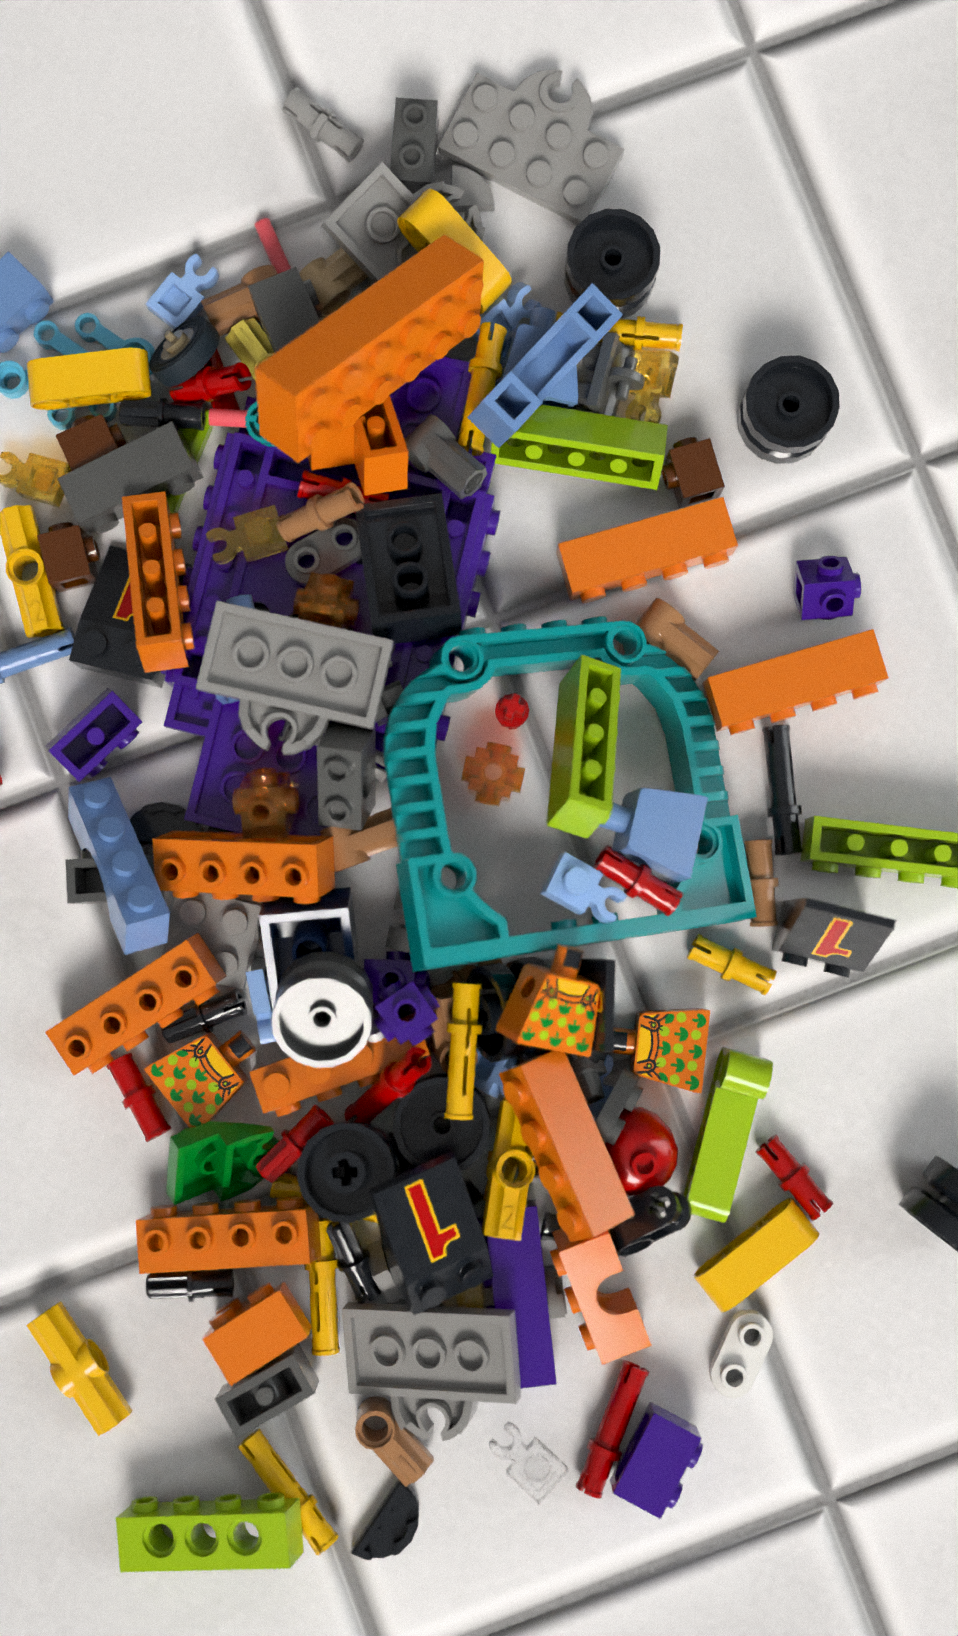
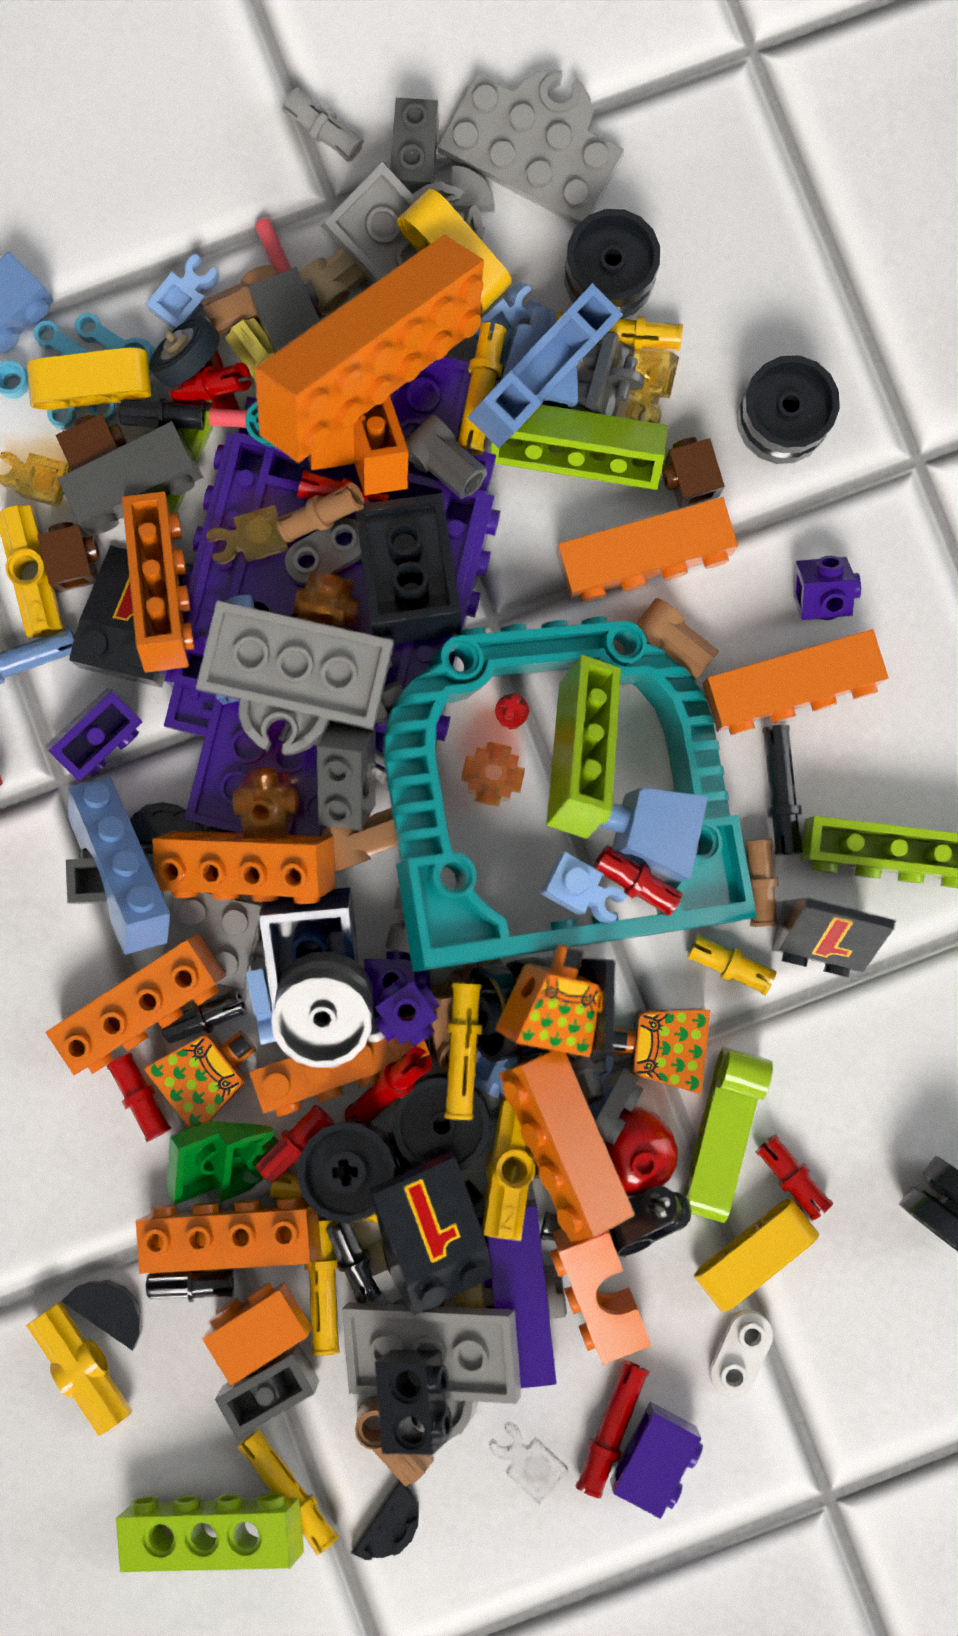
(109, 1308): none -> black tile
(402, 1400): none -> black brick

